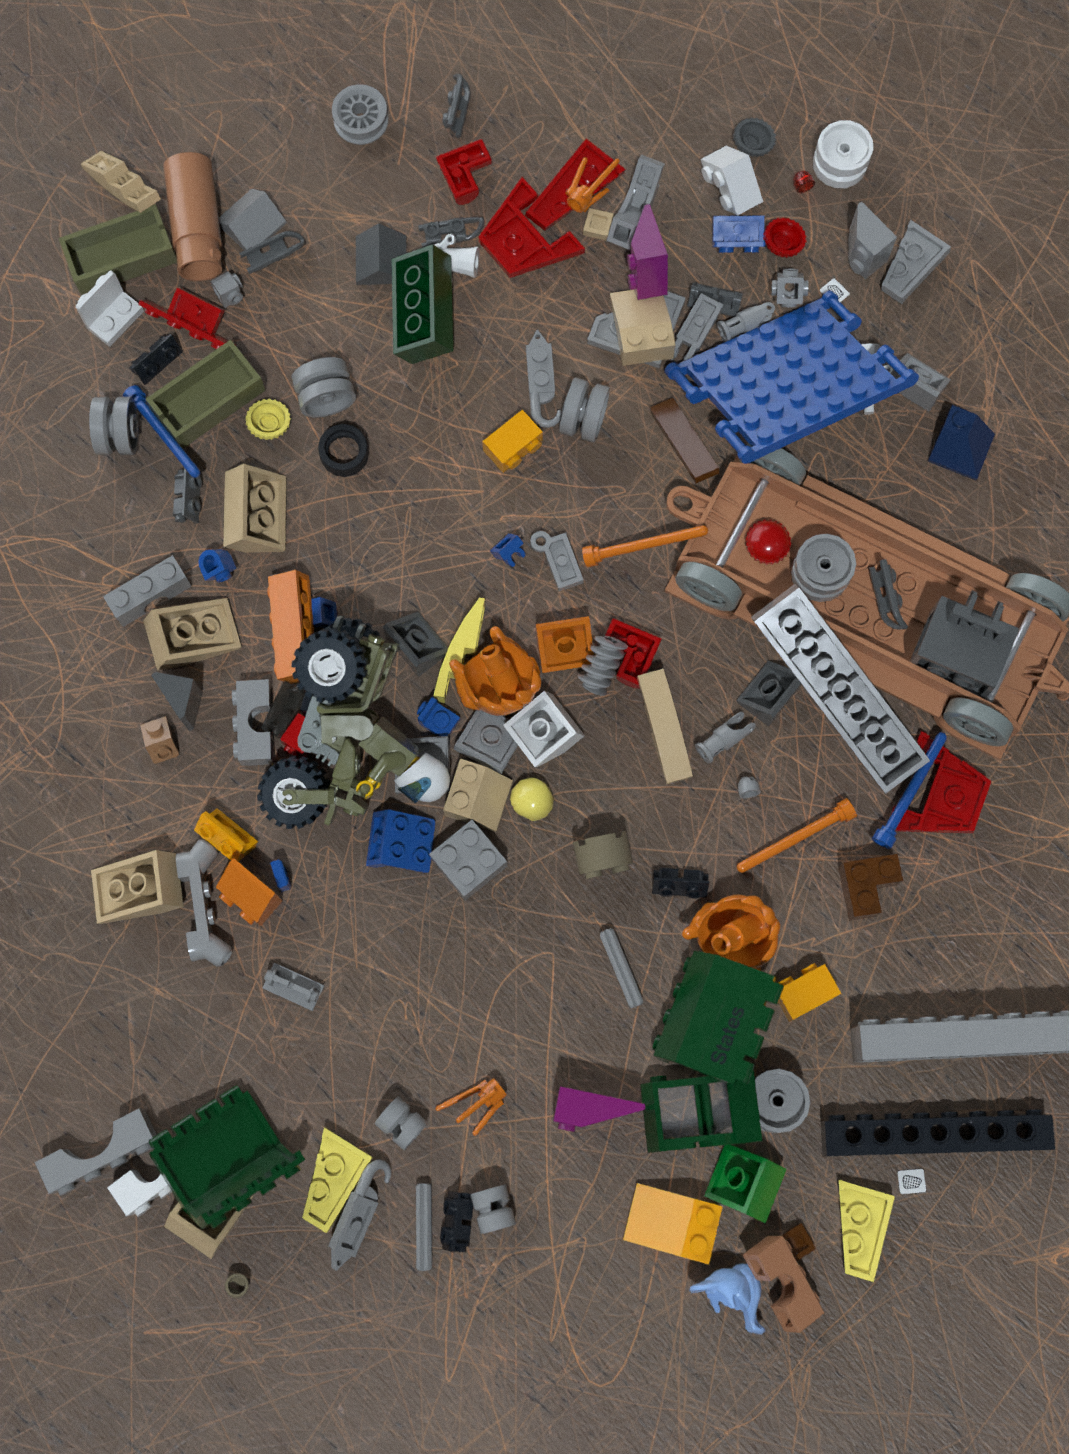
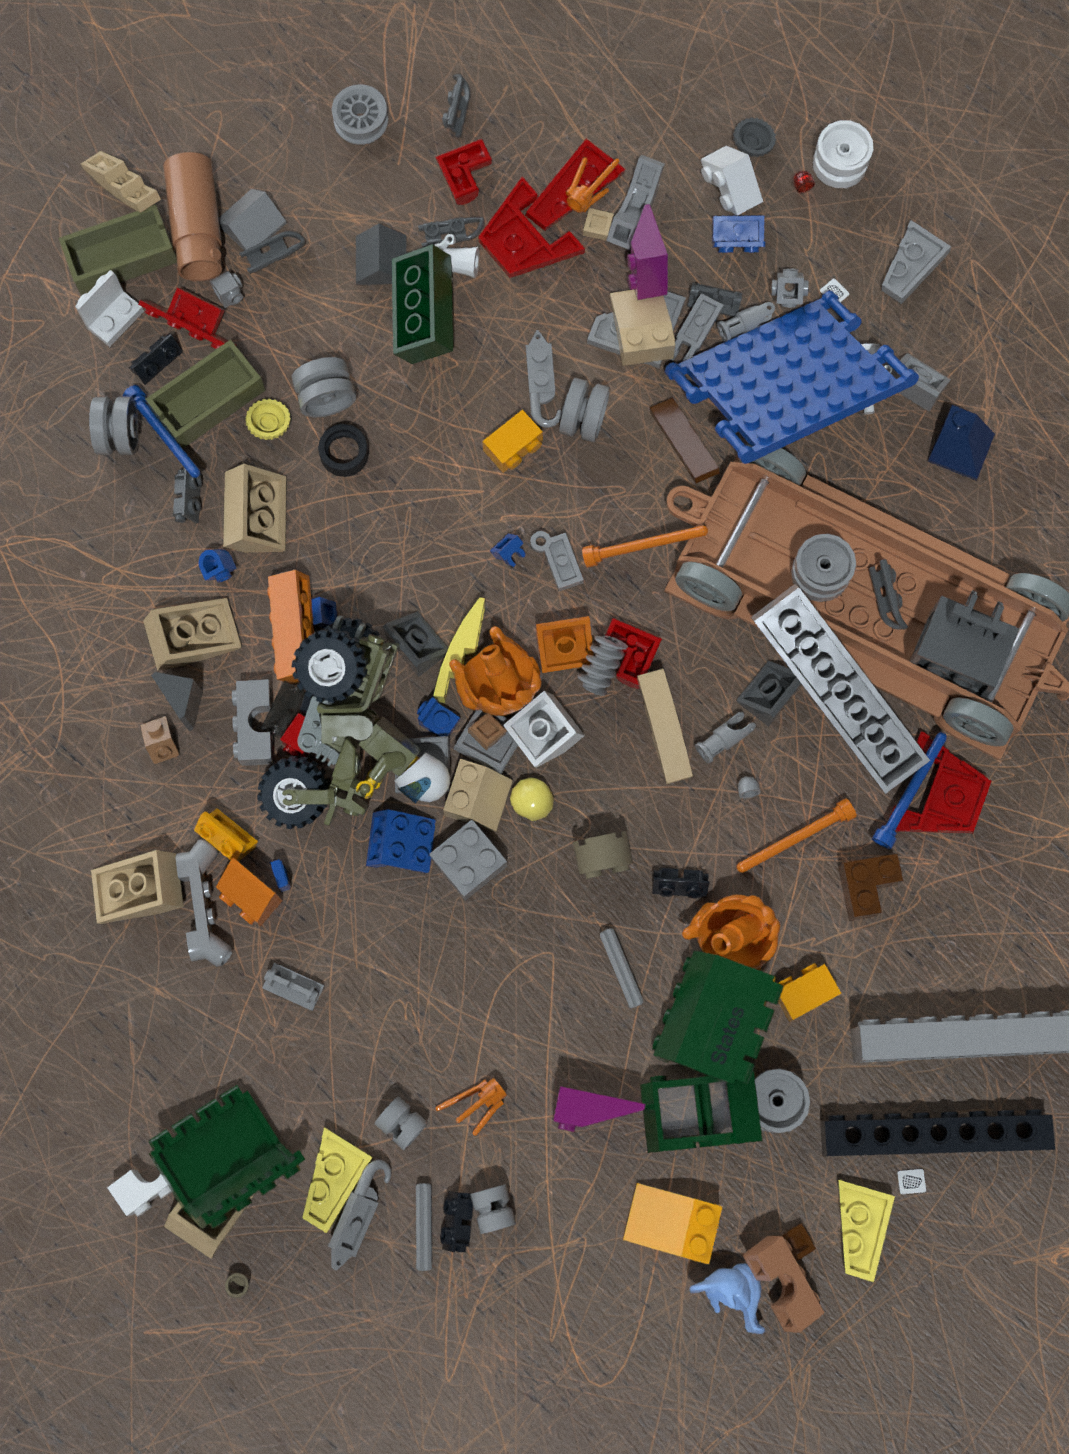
(65, 1169): light grey arch -> none
(159, 581): light grey arch -> none
(487, 731): none -> medium nougat tile
(745, 1182): green slope -> none
(768, 542): red hat -> none
(784, 237): red hat -> none
(868, 242): light grey slope -> none

